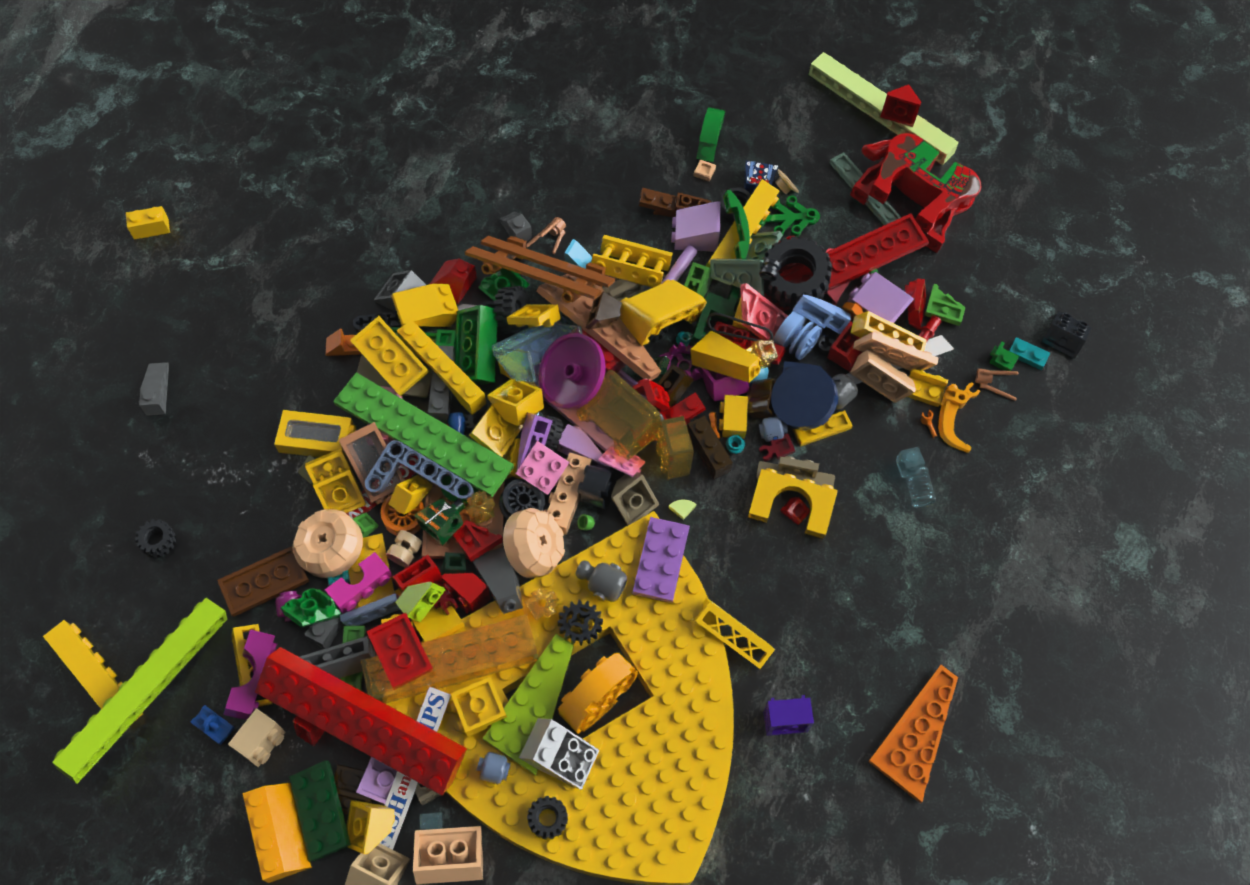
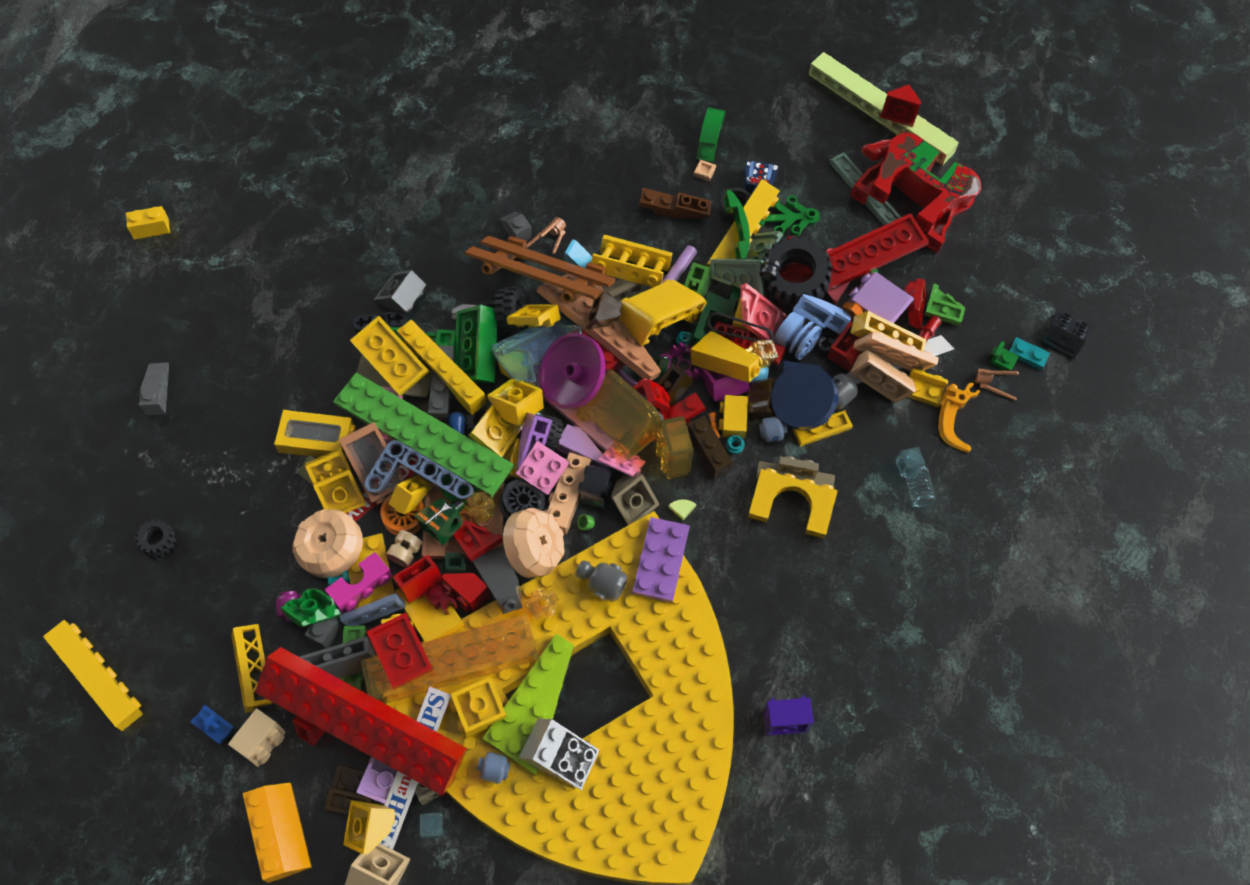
(140, 691): lime brick -> none
(242, 699): magenta arch -> none
(262, 581): reddish brown plate -> none
(319, 811): dark green plate -> none
(340, 344): orange slope -> none
(366, 524): bright green slope -> none
(419, 599): lime slope -> none
(426, 305): yellow slope -> none
(448, 855): light nougat slope -> none
(458, 275): red slope -> none
(501, 279): green slope -> none
(547, 831): black tyre -> none
(575, 629): black gear -> none
(597, 692): light orange brick -> none
(697, 227): lavender slope -> none
(739, 627): yellow fence -> none
(780, 447): dark red plate -> none
(785, 183): tan piece -> none
(795, 510): red slope -> none
(913, 742): orange wing -> none
(928, 421): orange hand -> none

